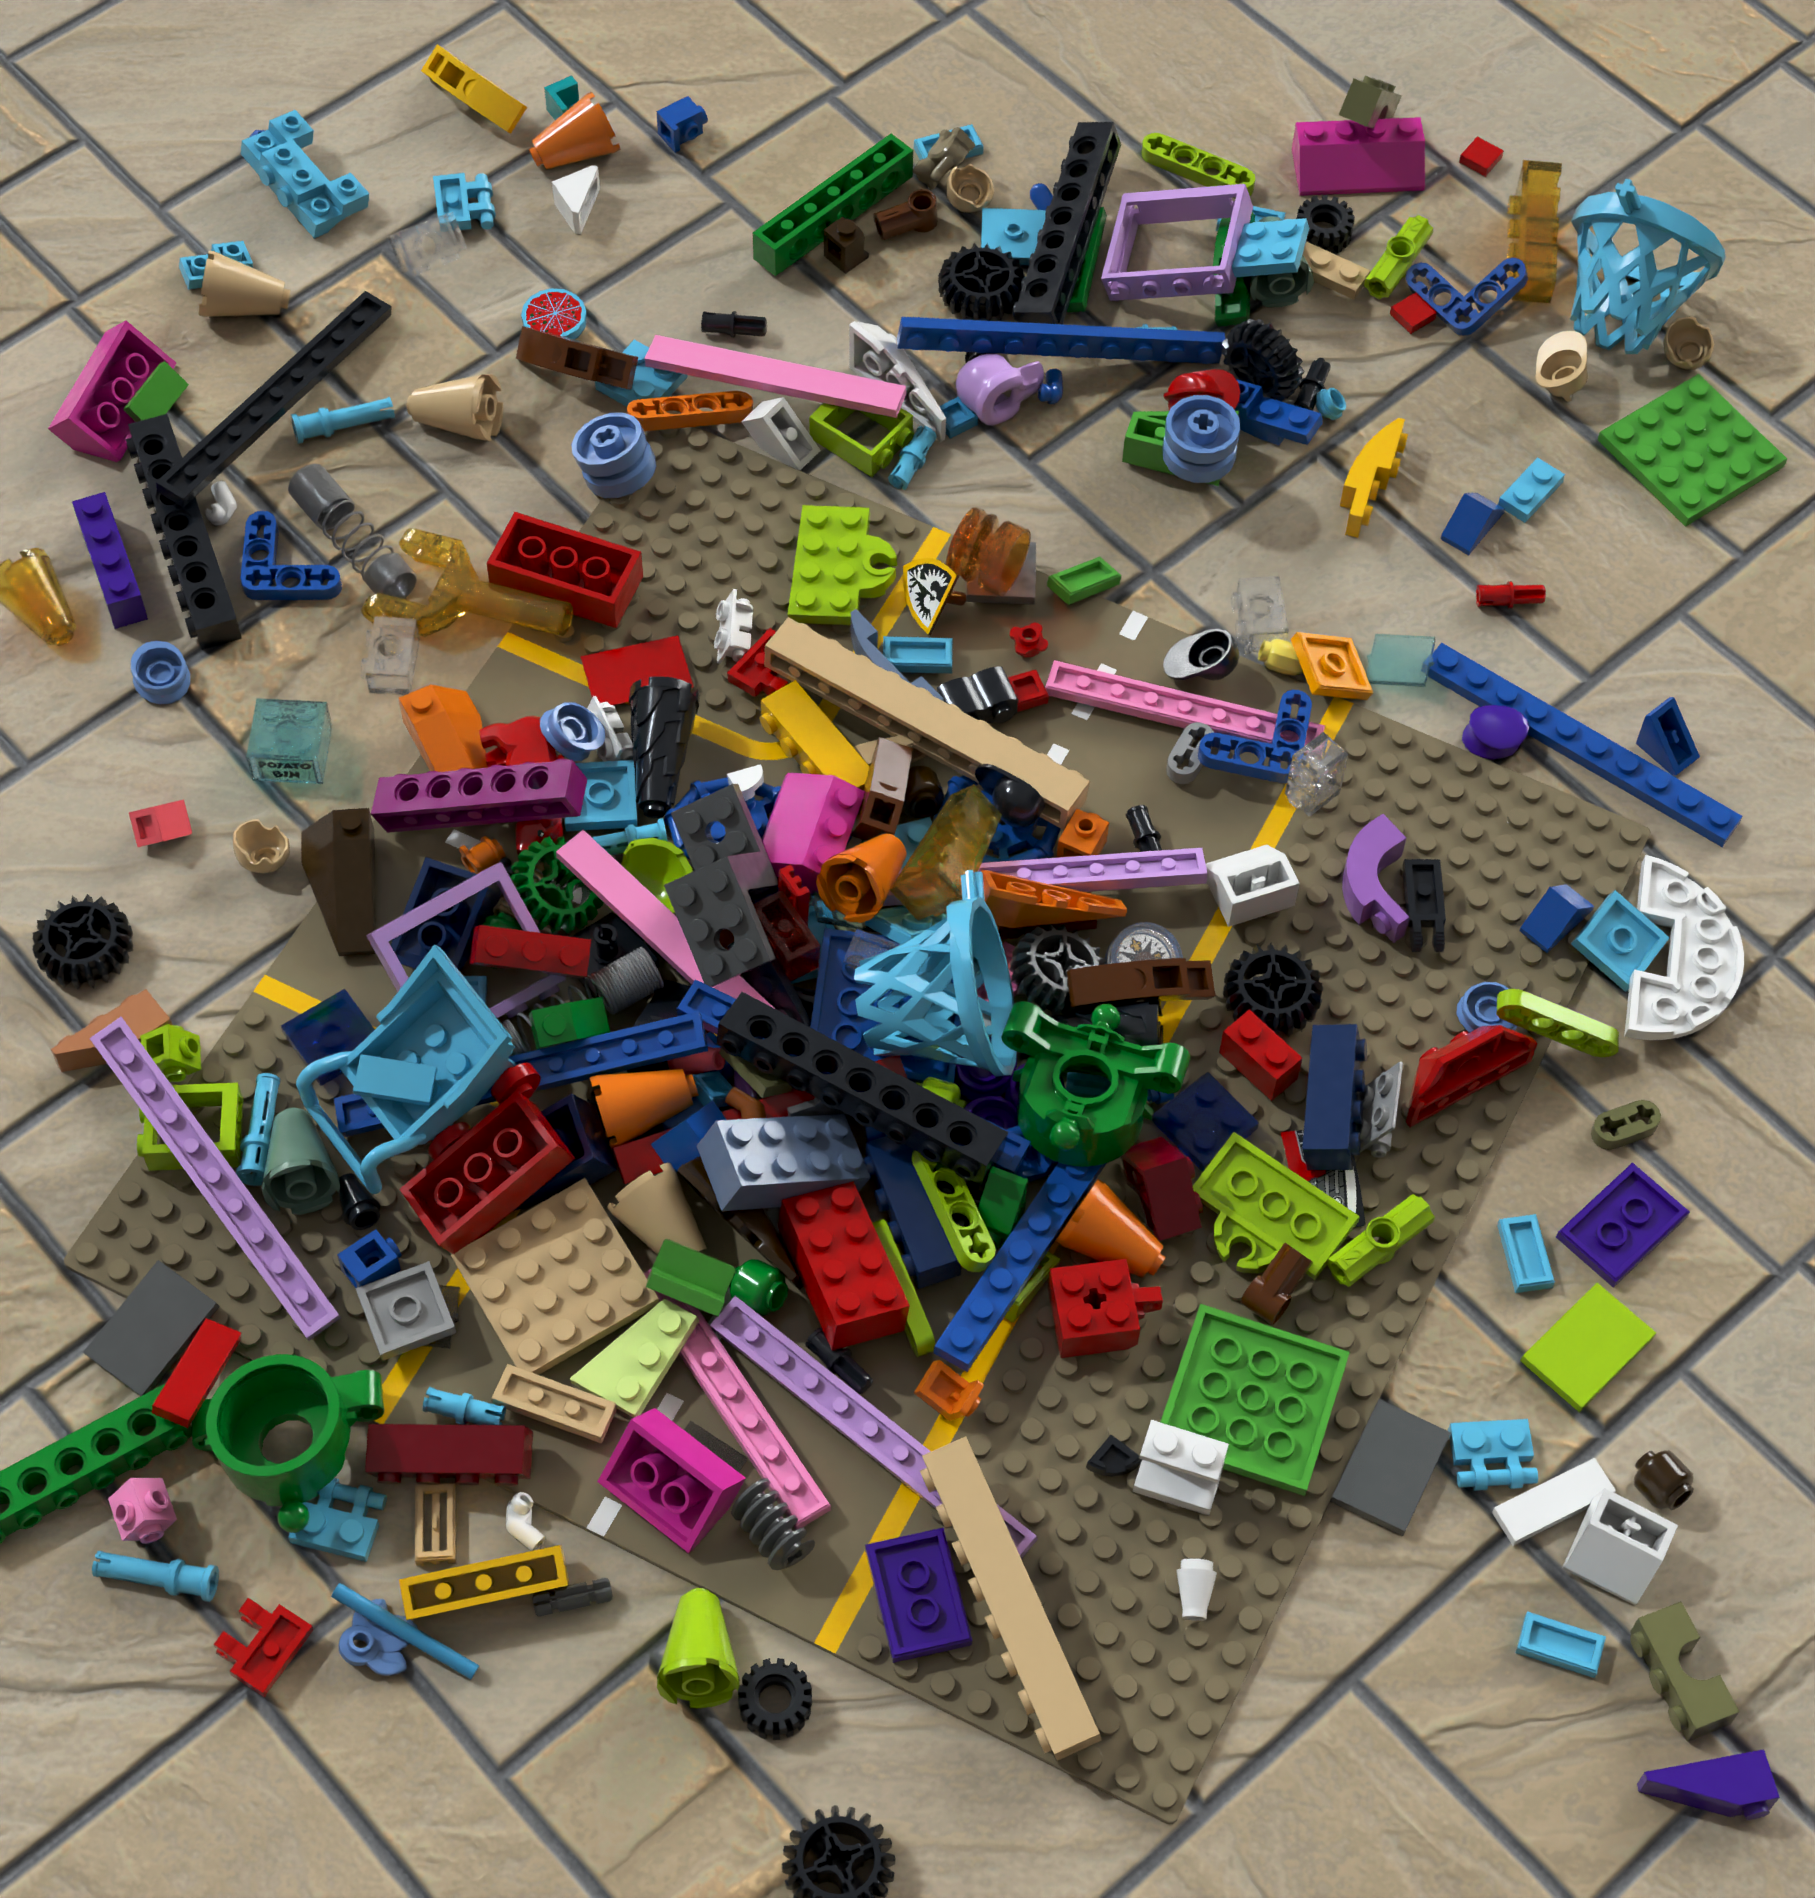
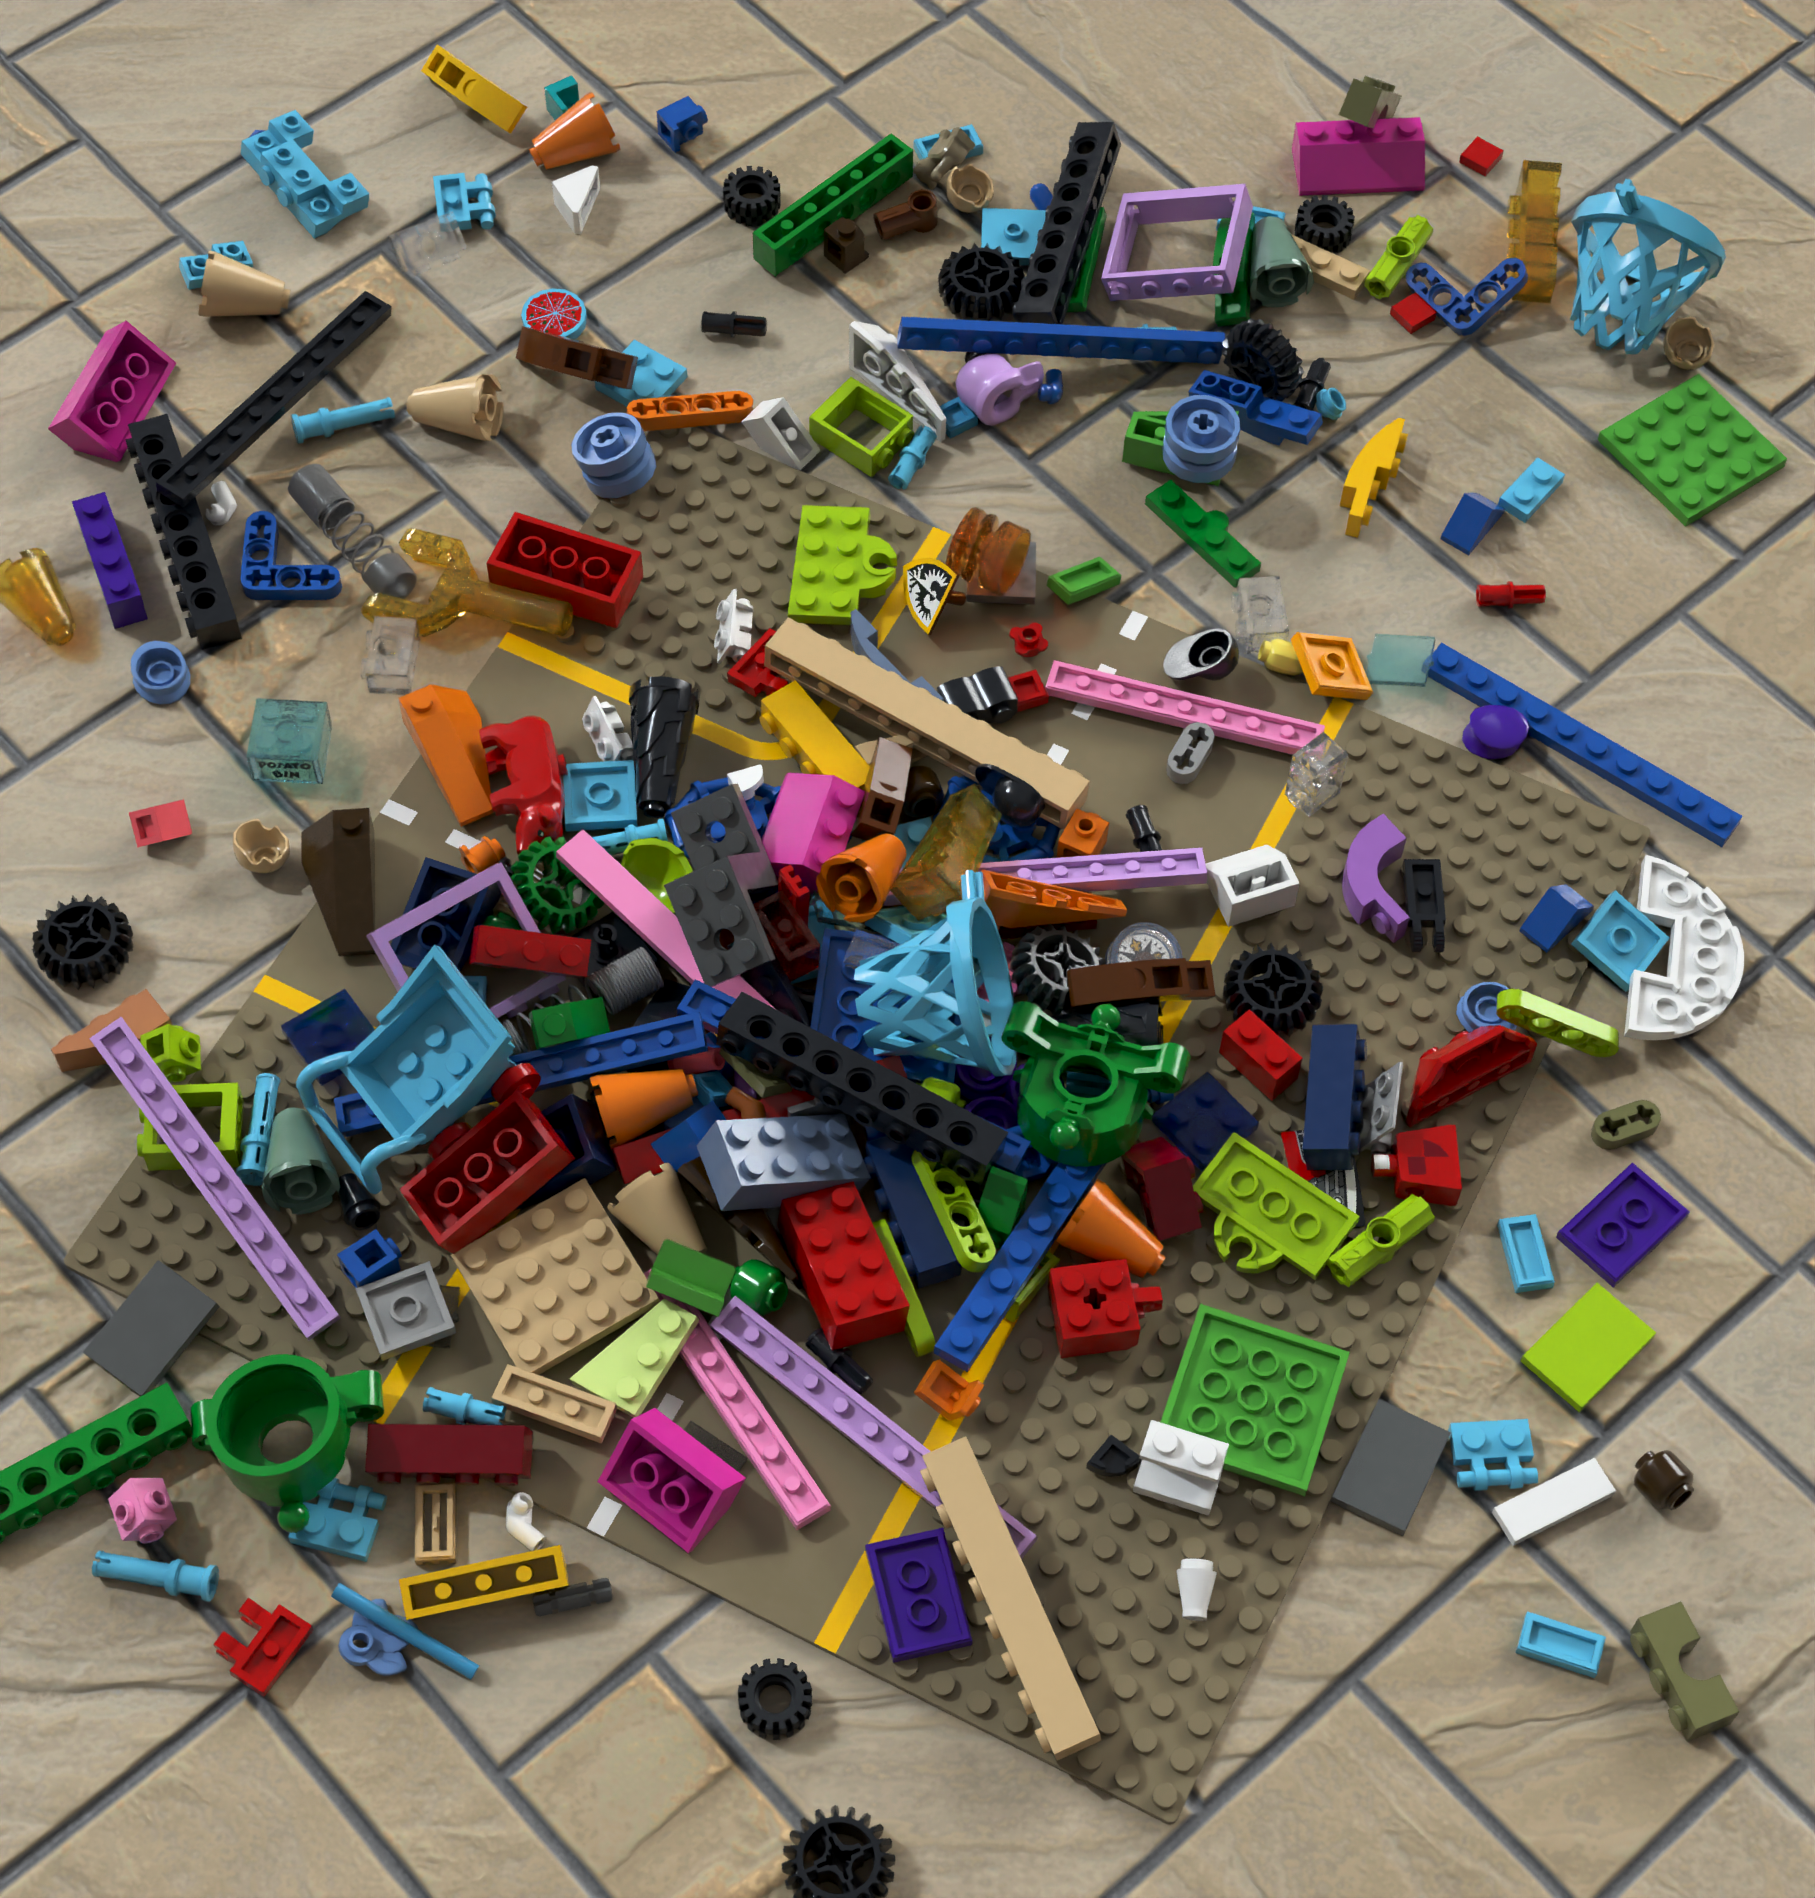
(156, 394): bright green tile -> none
(196, 1373): red tile -> none
(395, 1080): medium azure tile -> none
(479, 796): magenta brick -> none
(572, 730): medium blue piece -> none
(615, 670): red sticker -> none
(698, 1654): lime cone -> none
(751, 182): none -> black tyre
(769, 1528): dark grey piece -> none
(775, 376): bright pink tile -> none
(919, 654): medium azure tile -> none
(1200, 161): lime beam -> none
(1203, 532): none -> green hinge
(1207, 382): red piece -> none
(1270, 247): medium azure plate -> none
(1271, 1292): reddish brown piece -> none
(1277, 751): blue beam -> none
(1423, 1165): none -> red torso
(1562, 364): tan piece -> none
(1619, 1546): white slope -> none
(1667, 738): blue slope -> none
(1720, 1785): dark purple slope -> none

